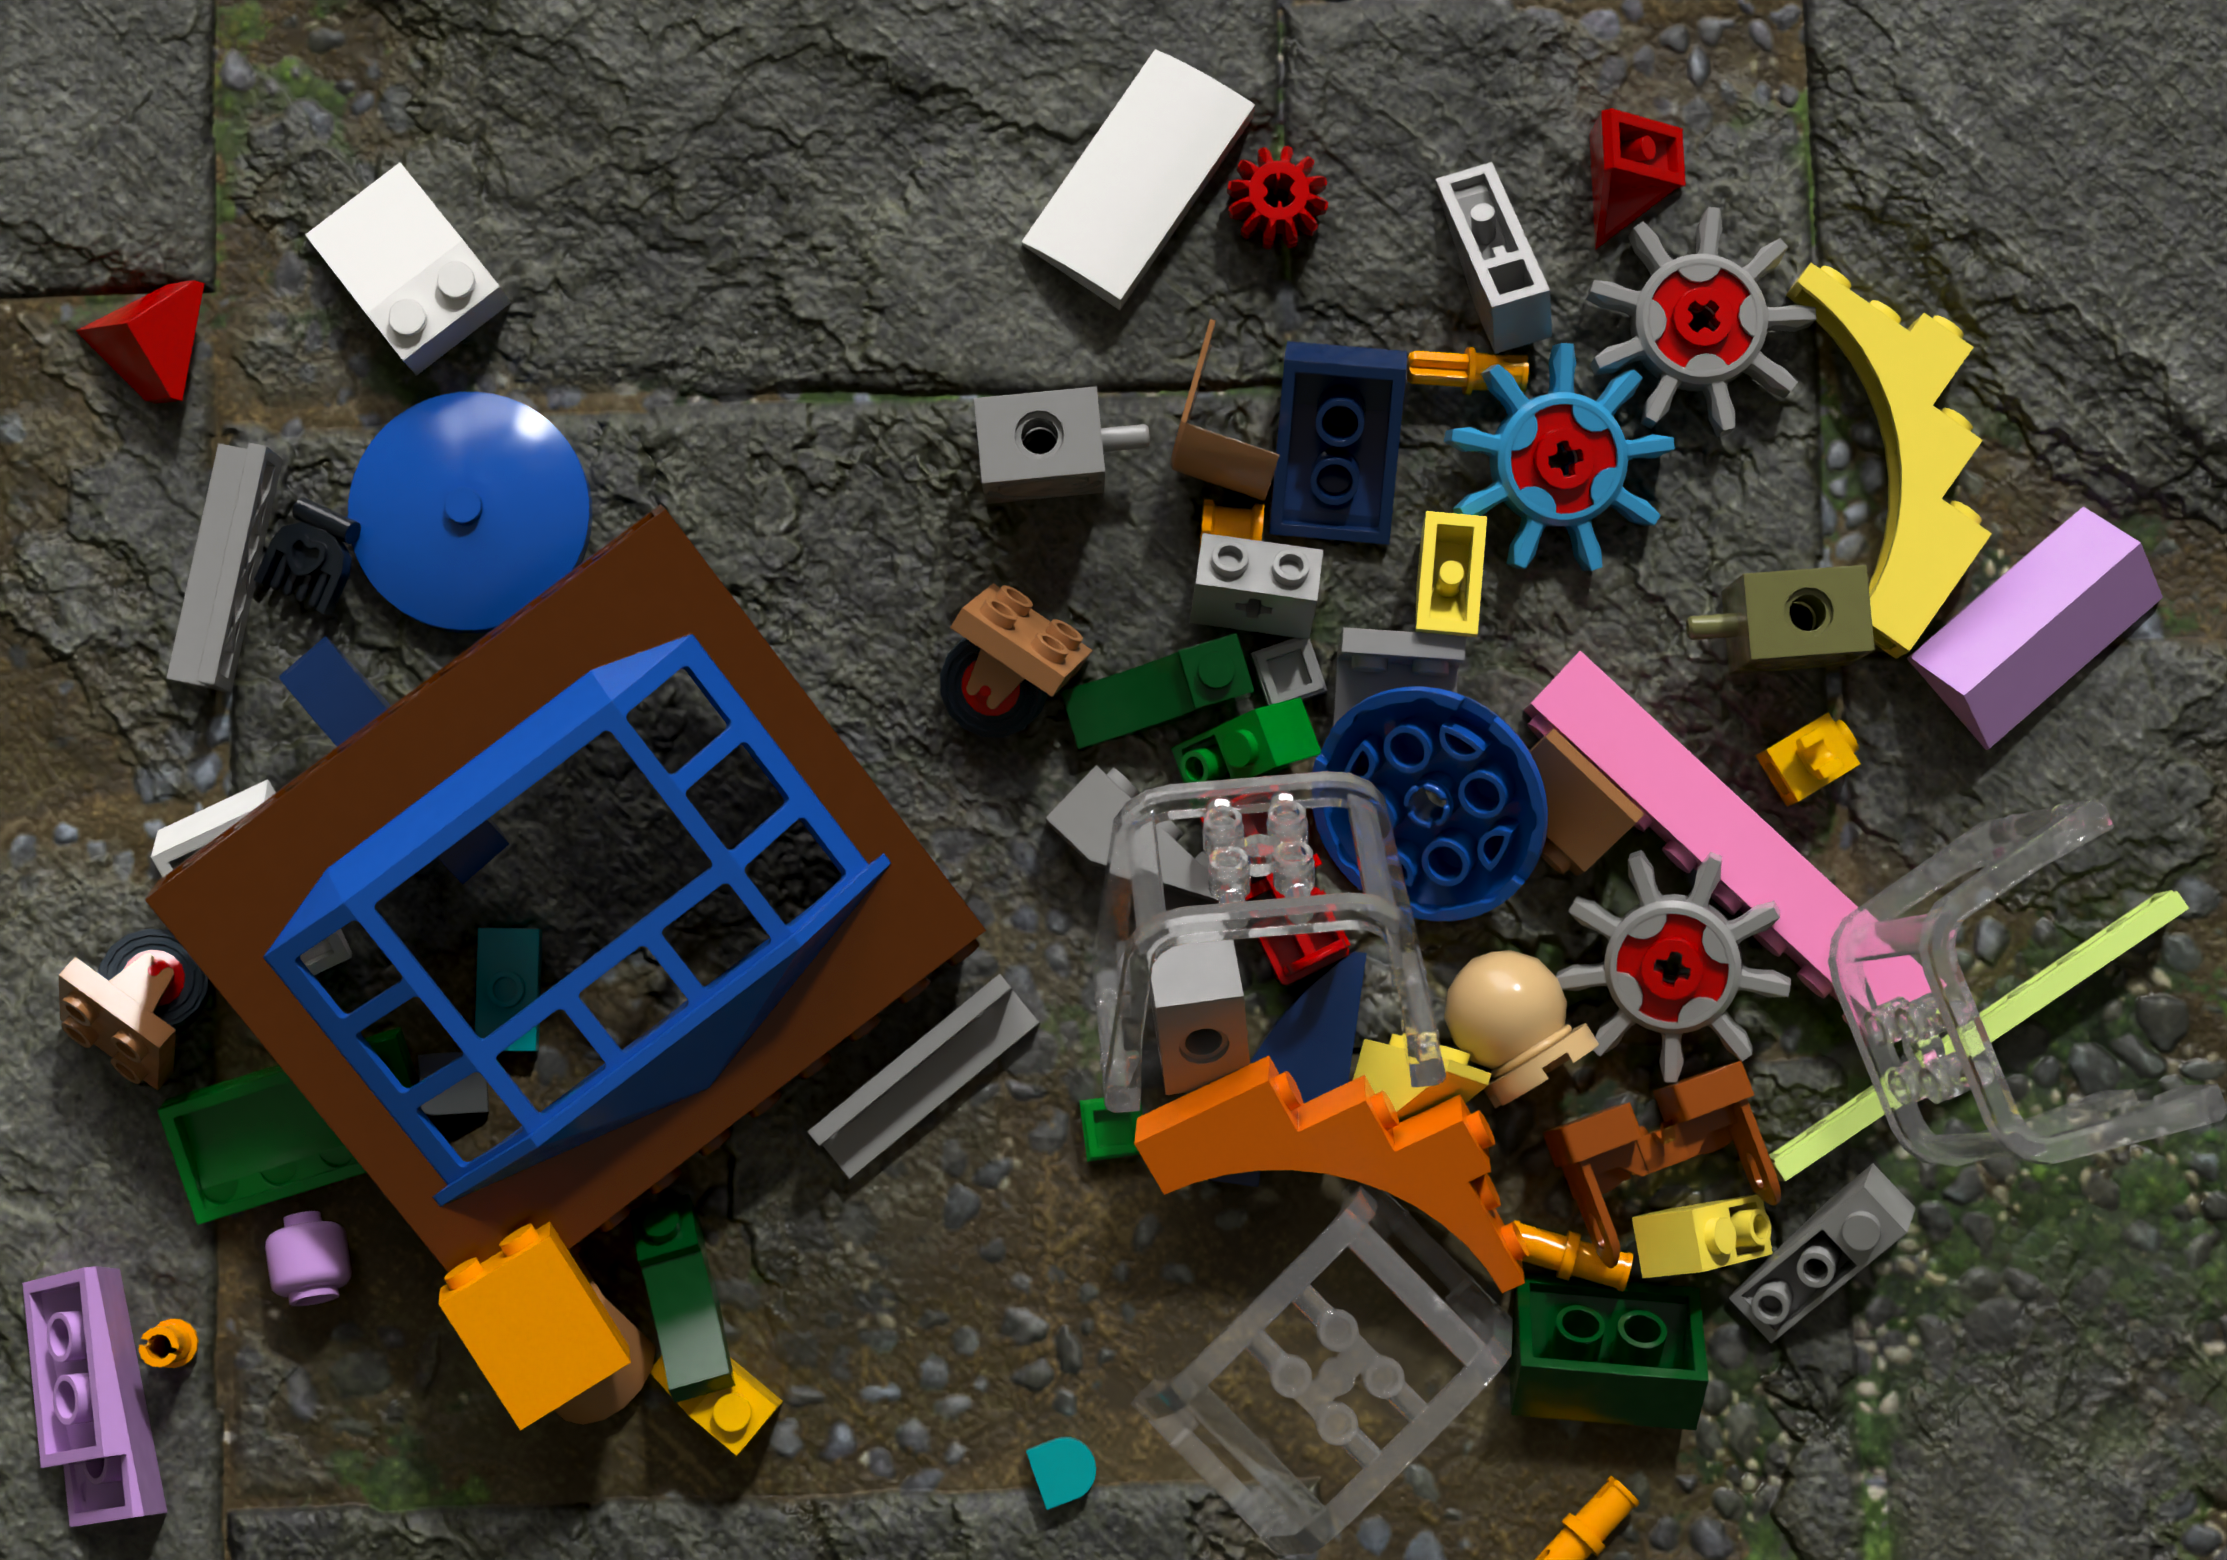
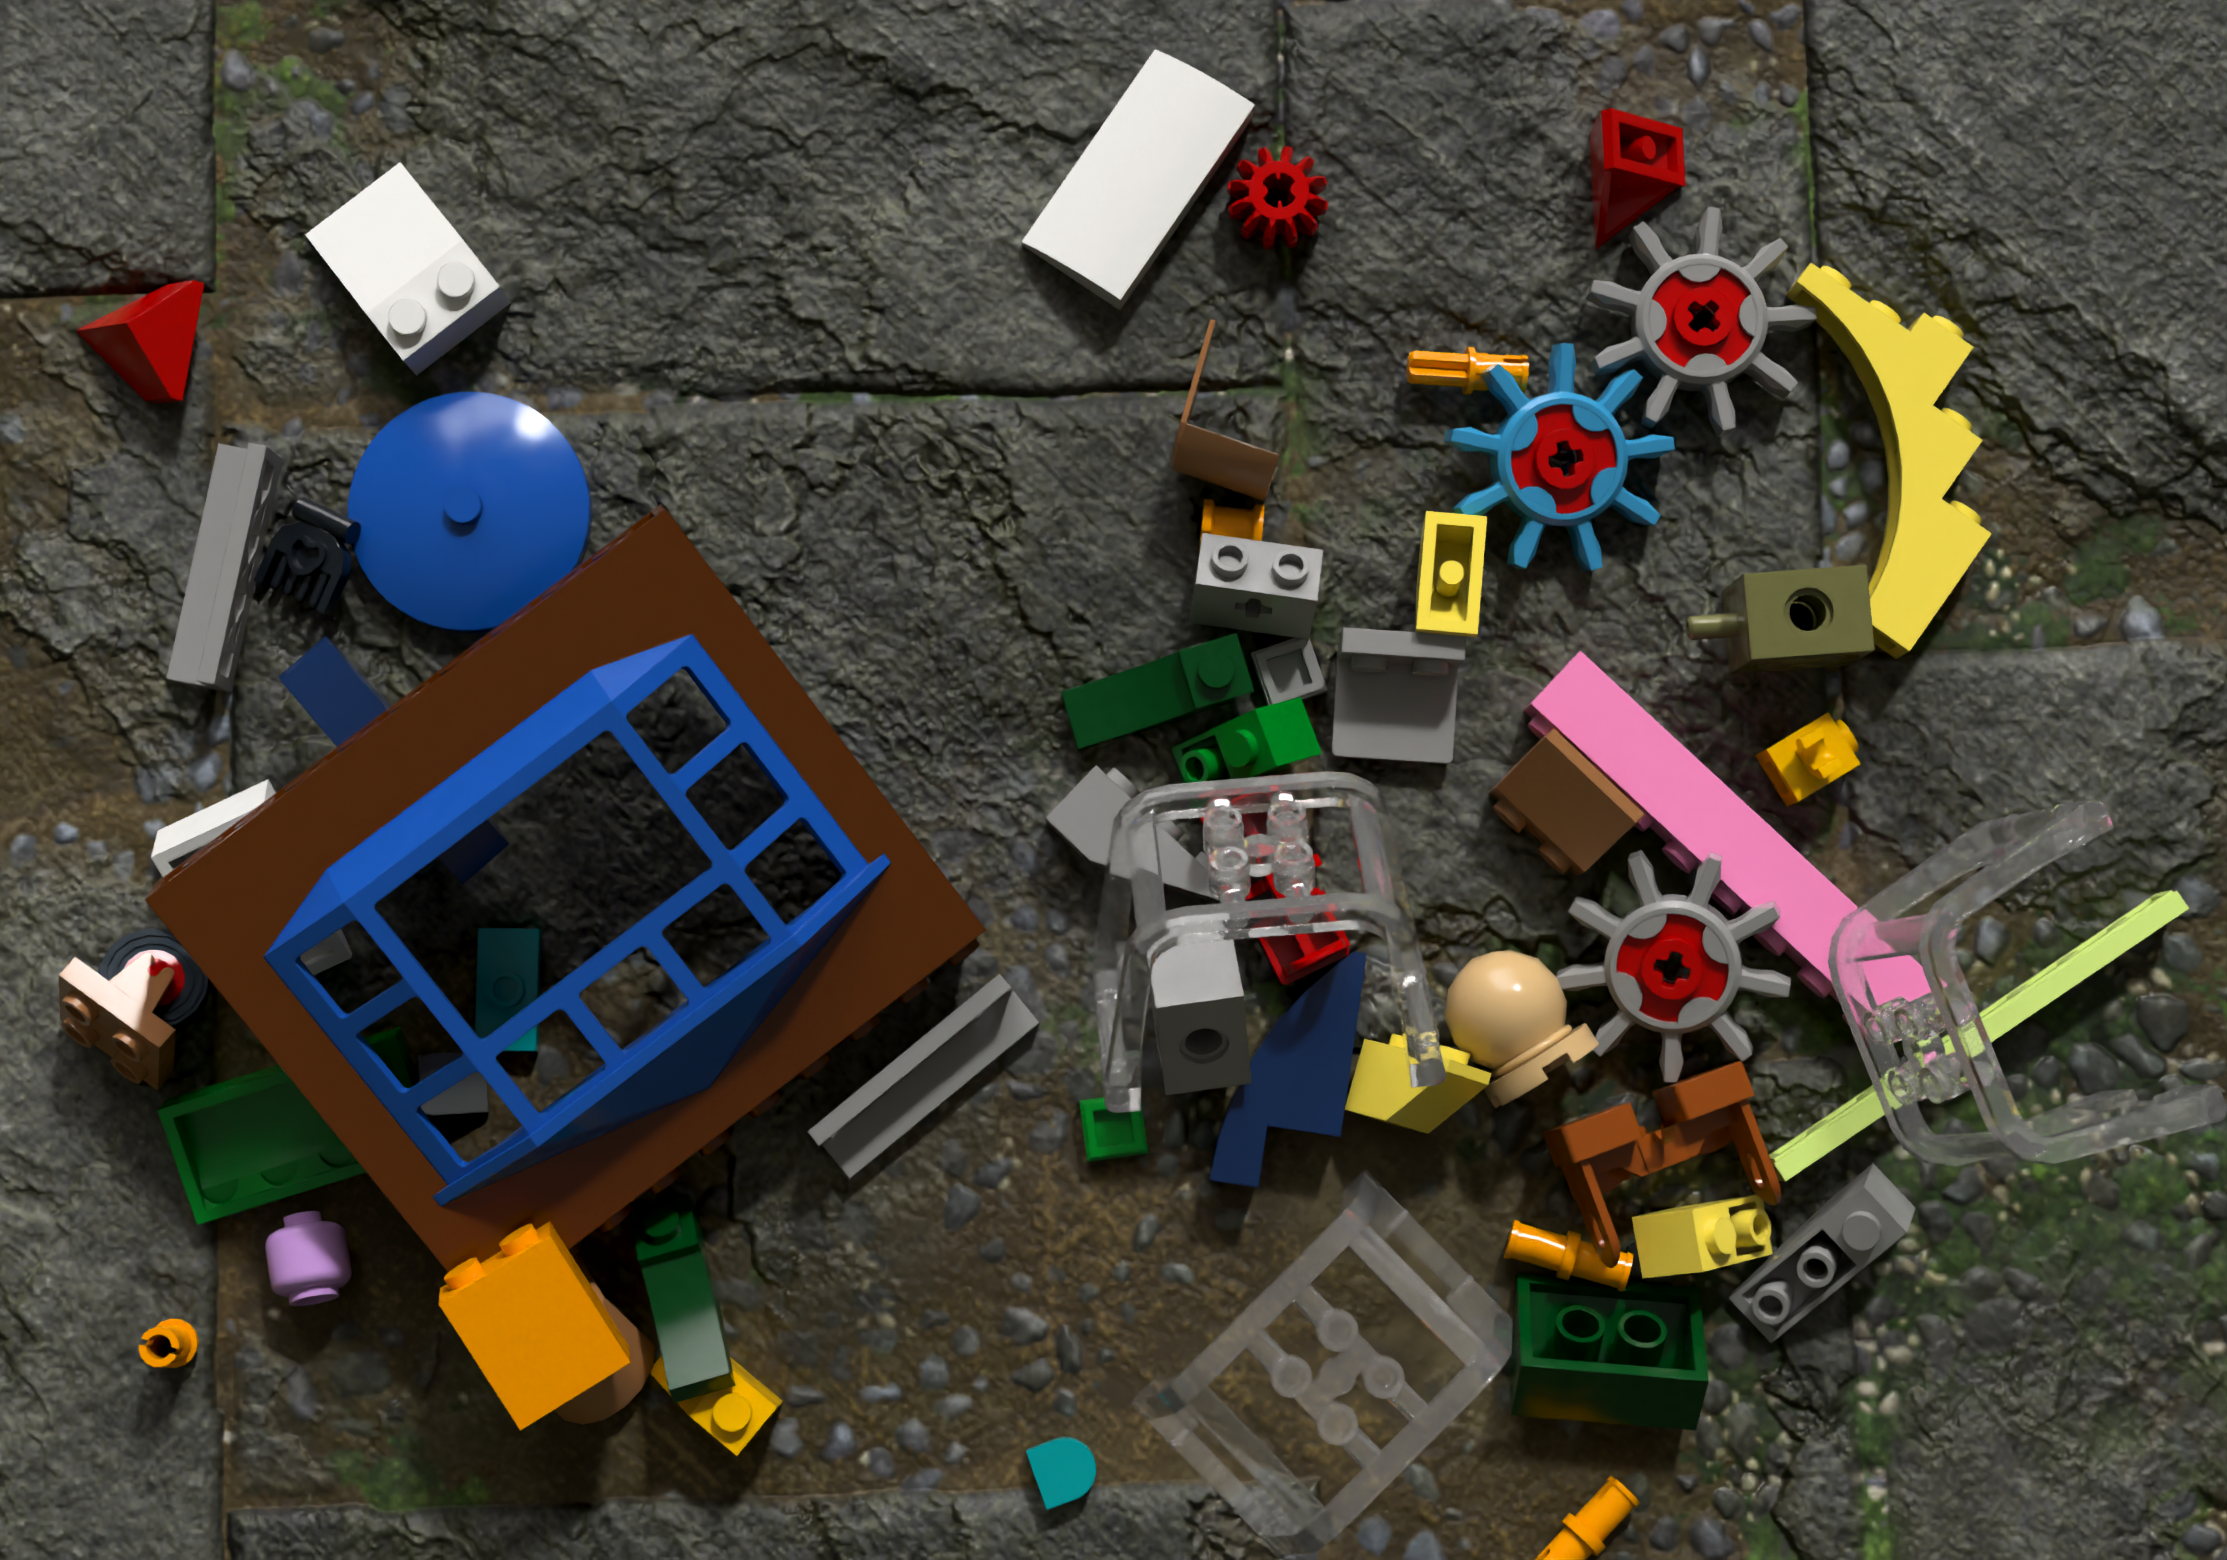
(91, 1396): lavender slope -> none
(1006, 663): medium nougat plate -> none
(1068, 421): light grey piece -> none
(1261, 1124): orange arch -> none
(1338, 442): dark blue slope -> none
(1495, 811): blue brick -> none
(1496, 258): light grey slope -> none
(2038, 625): lavender slope -> none

